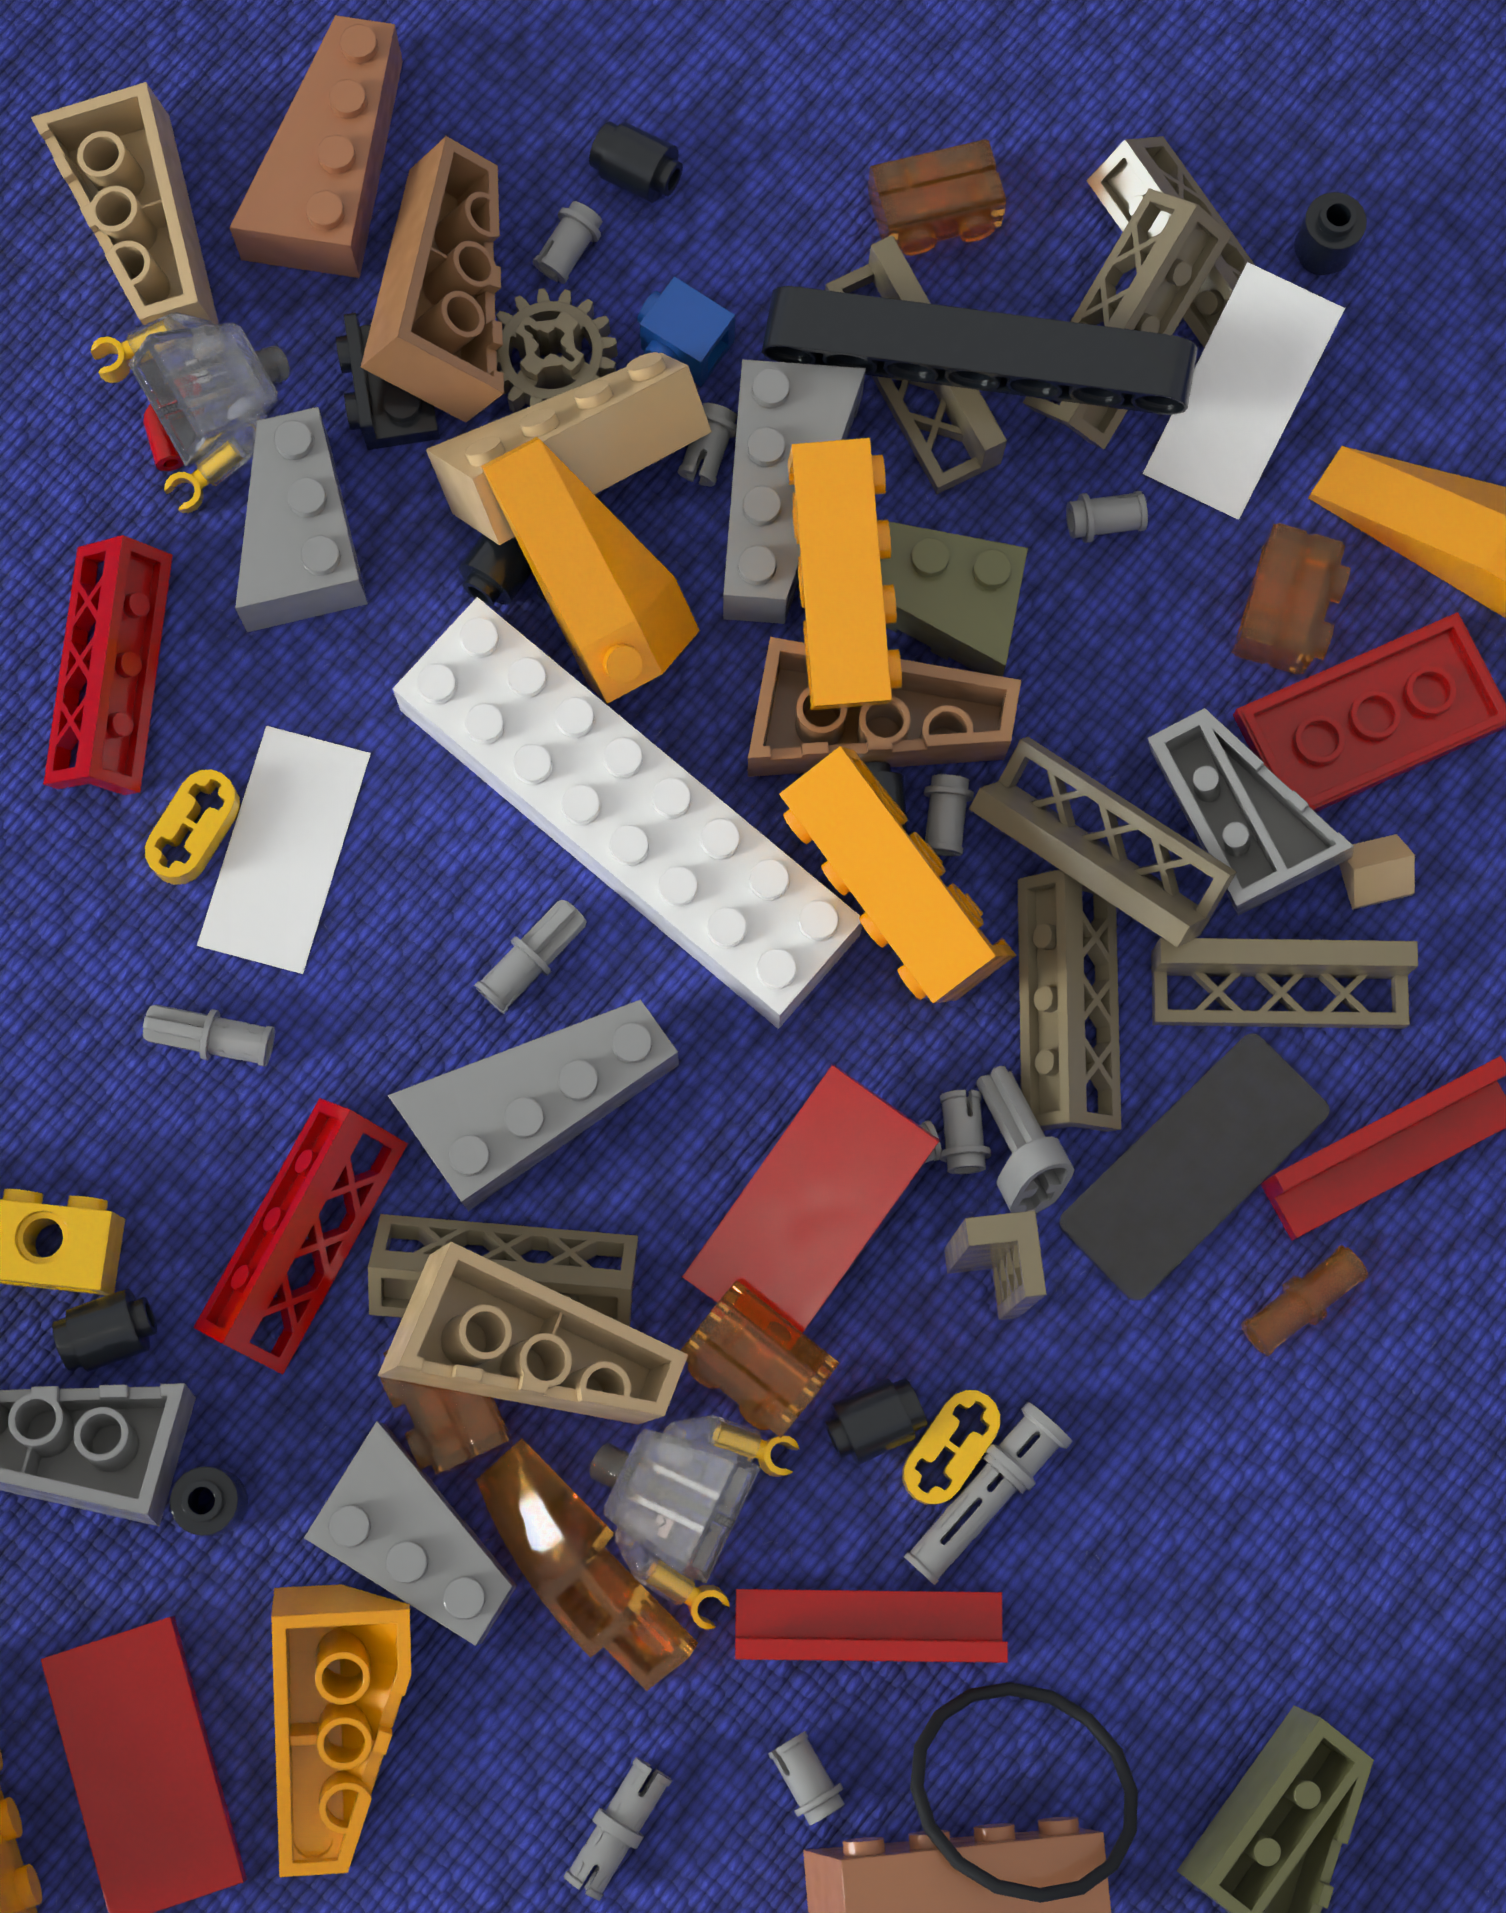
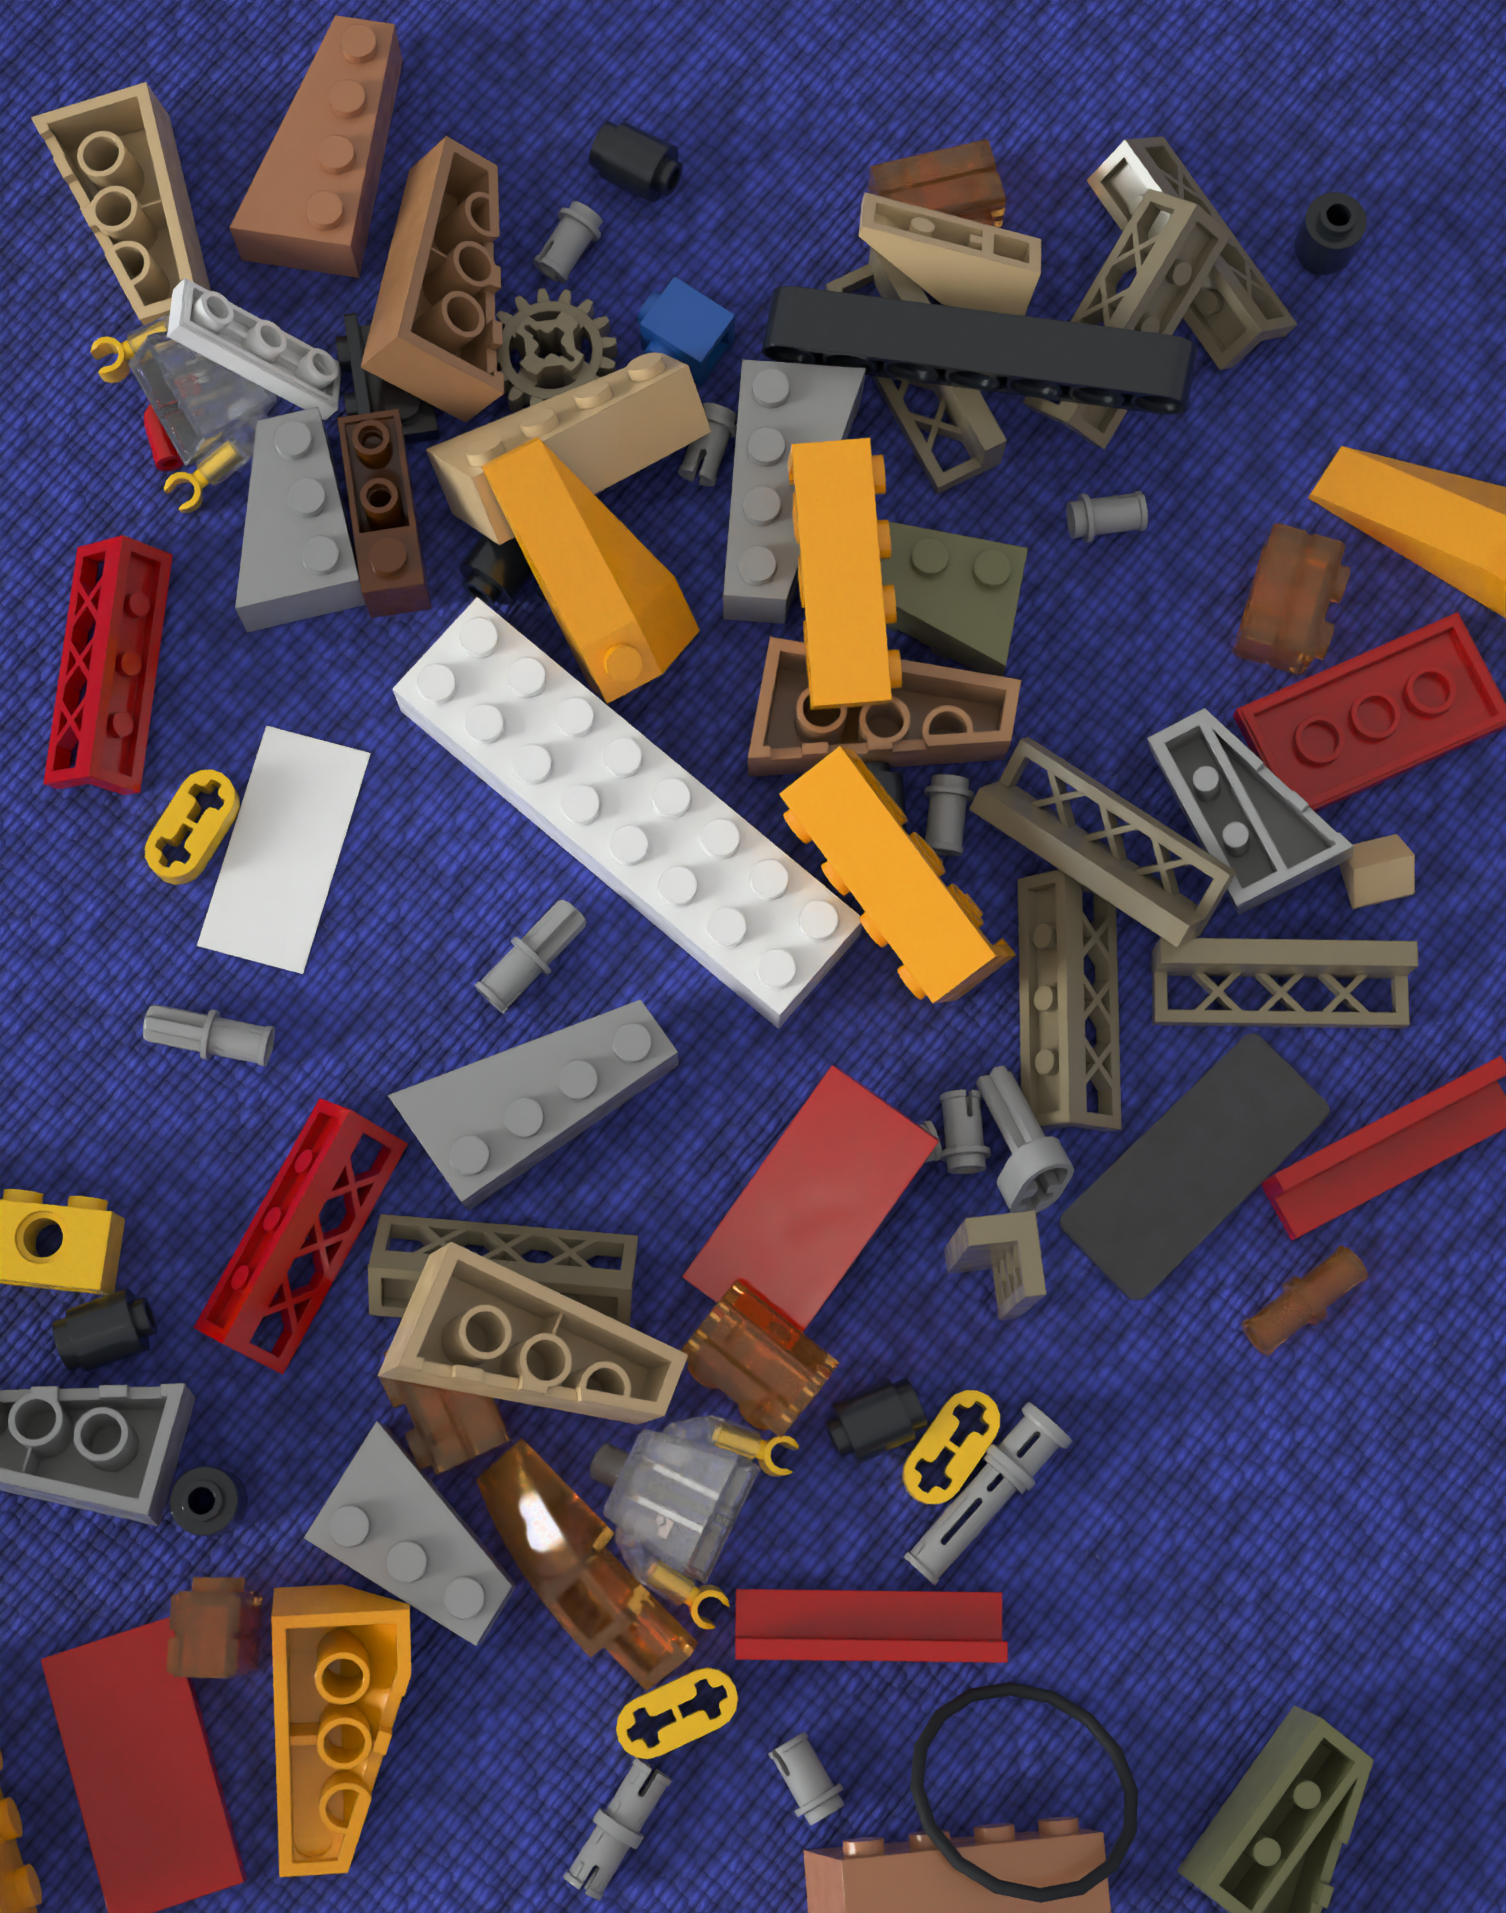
(214, 1629): none -> clear orange brick
(254, 348): none -> white tile
(383, 514): none -> reddish brown slope
(683, 1728): none -> yellow beam
(954, 257): none -> tan slope
(1244, 390): white sticker -> none

